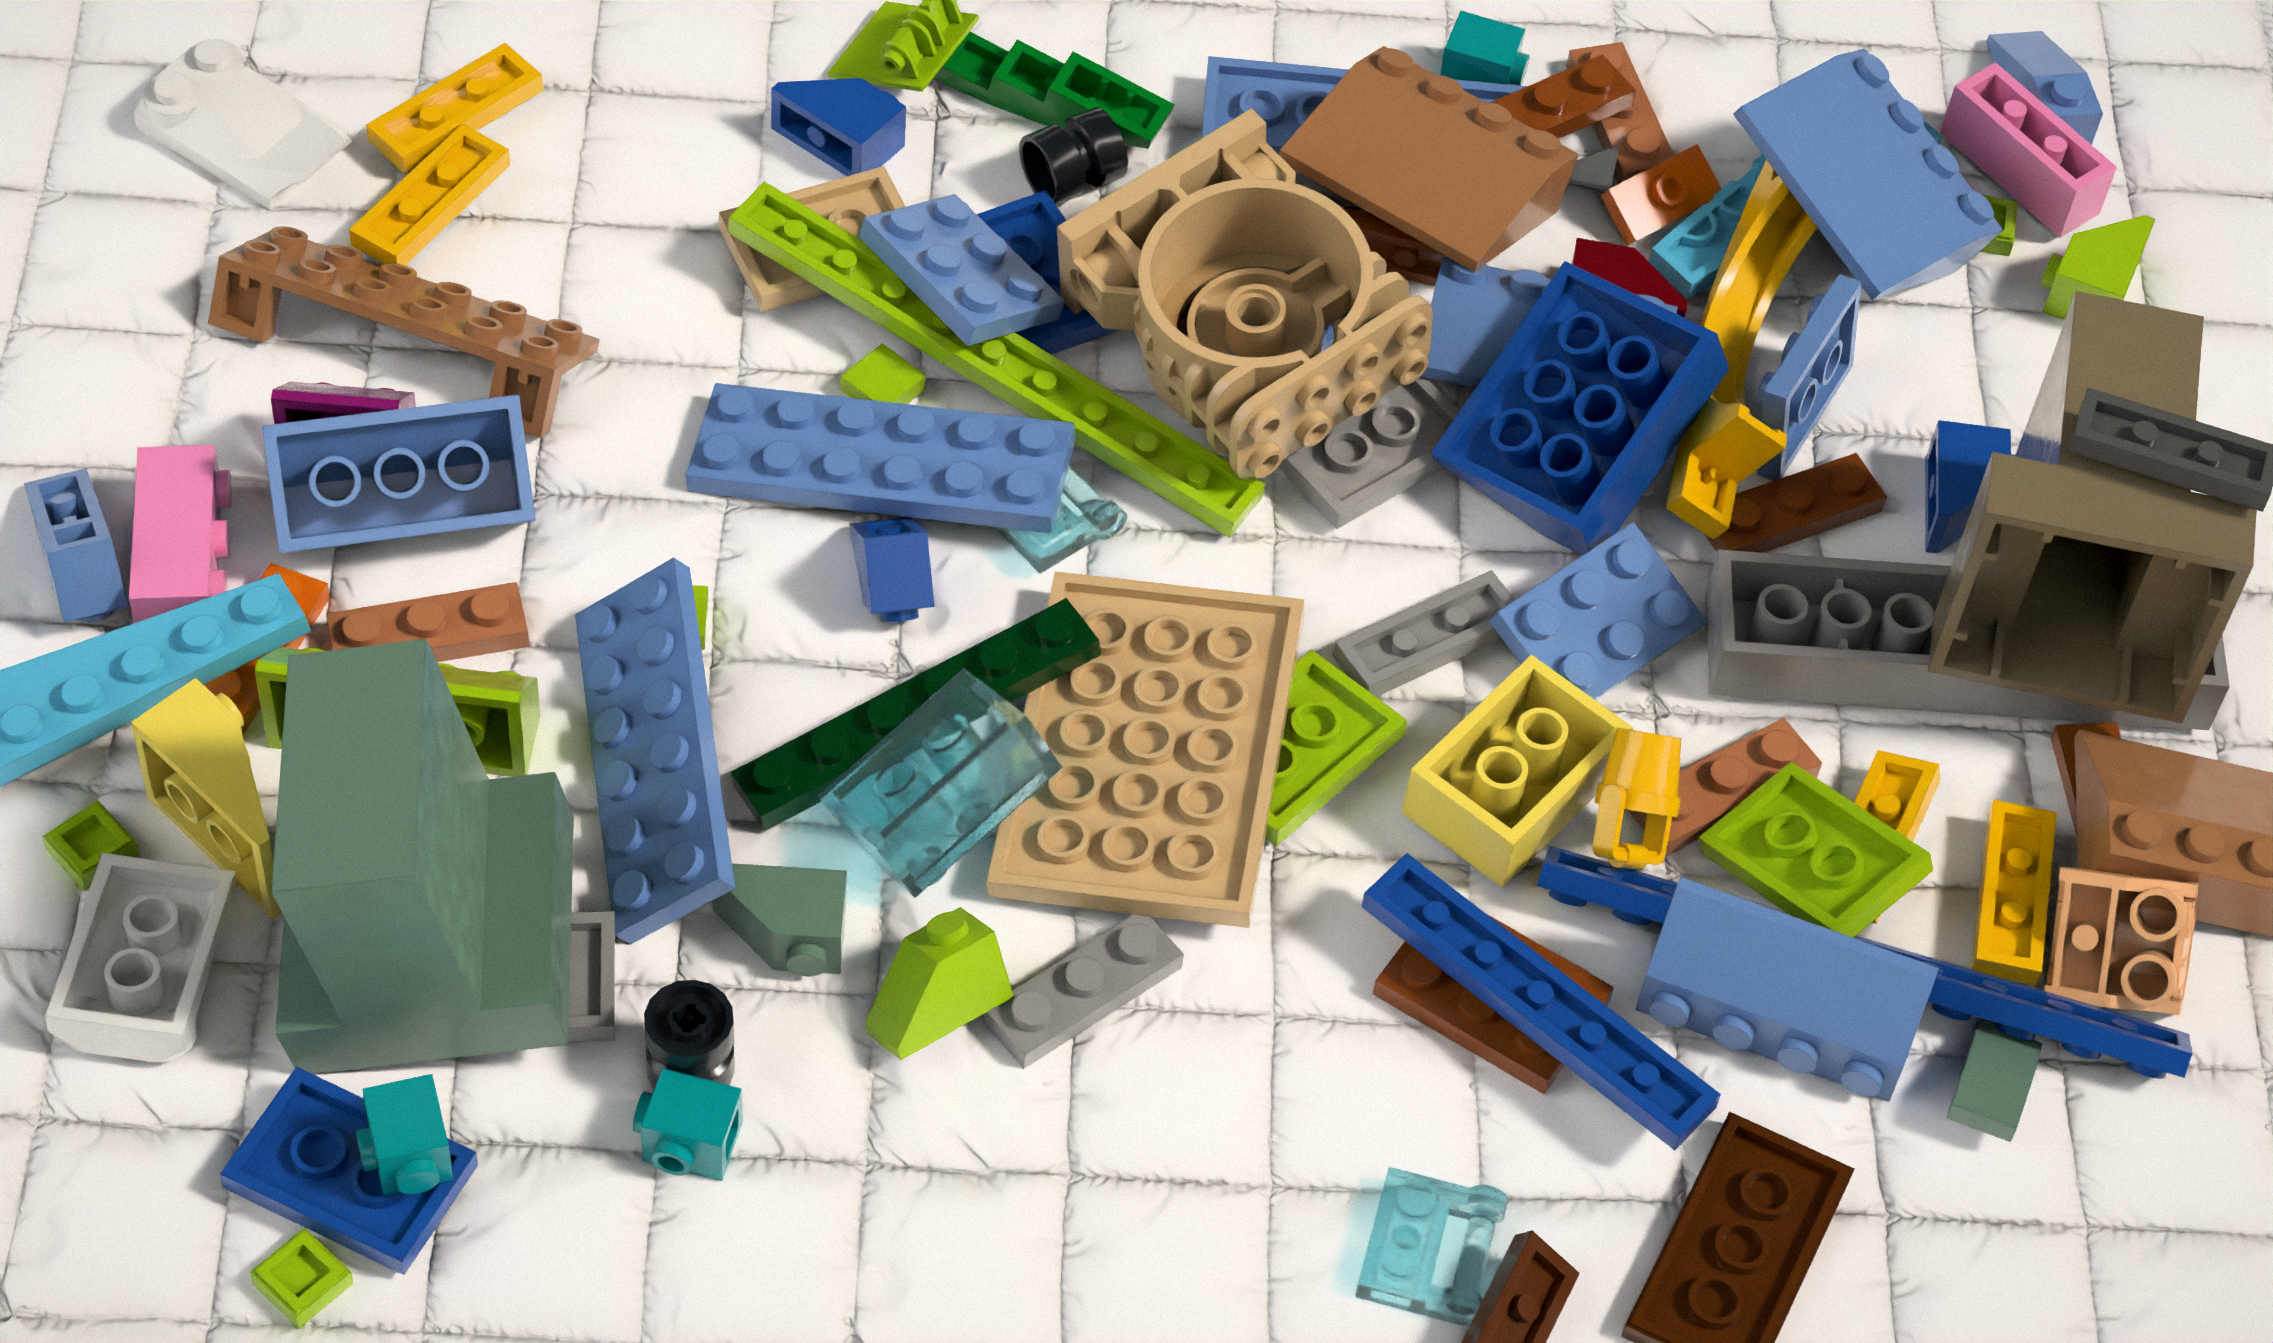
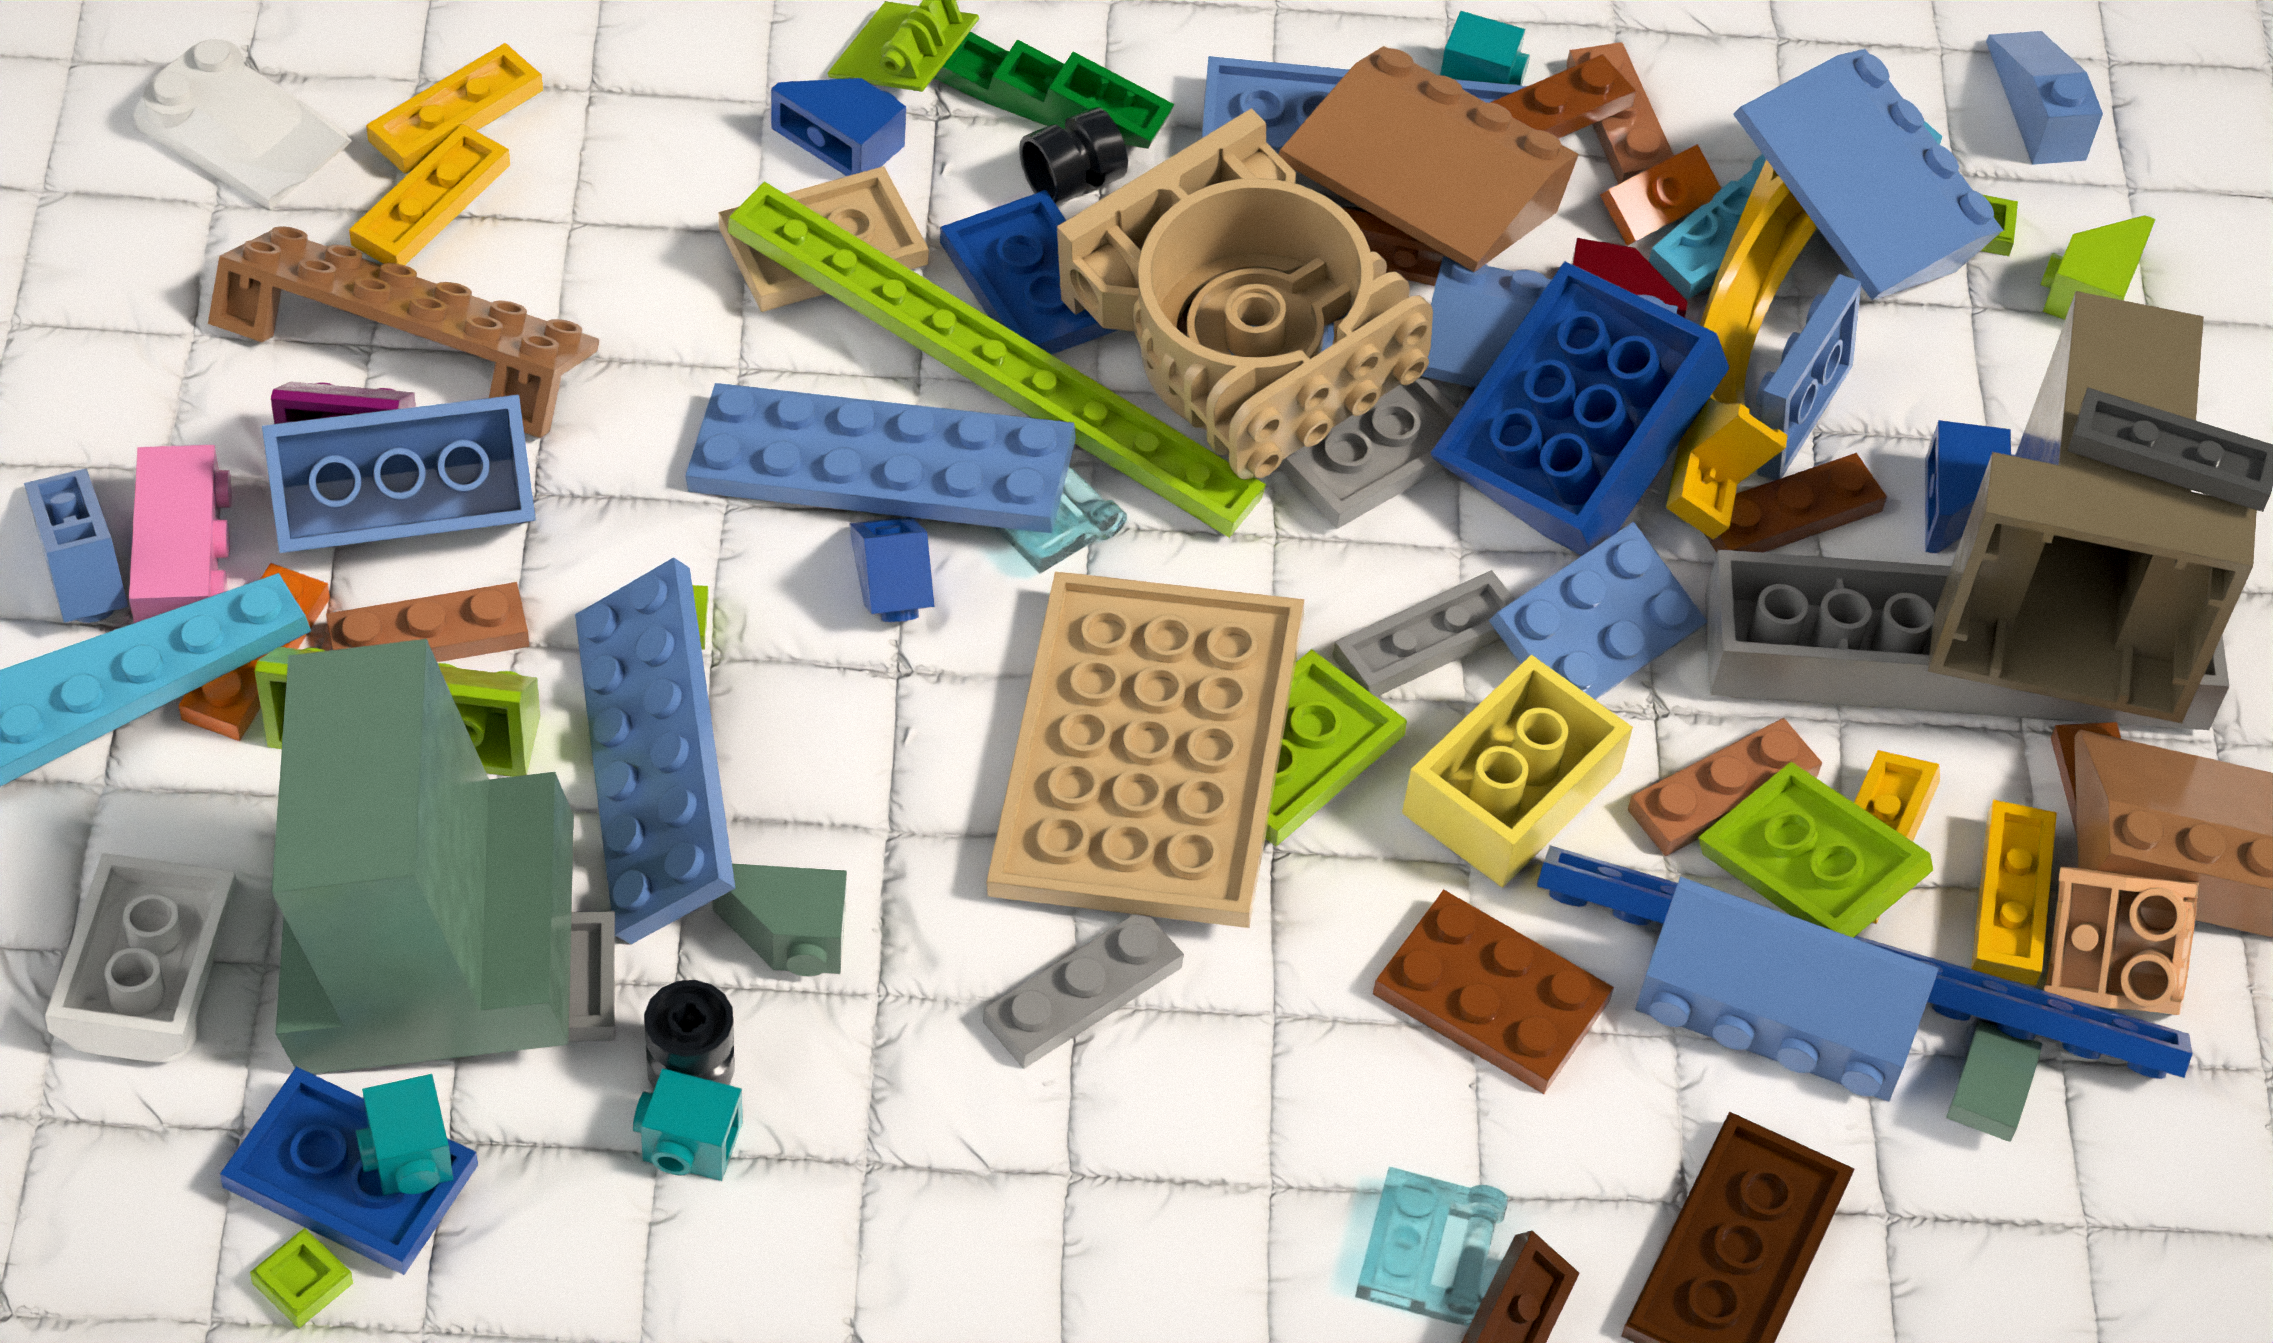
(83, 839): lime tile -> none
(205, 784): light yellow slope -> none
(883, 377): lime tile -> none
(938, 983): lime slope -> none
(941, 782): clear light blue slope -> none
(961, 269): medium blue plate -> none
(1008, 663): dark green plate -> none
(1541, 1001): blue plate -> none
(1595, 170): dark grey slope -> none
(1639, 778): yellow piece -> none
(2027, 149): bright pink brick -> none

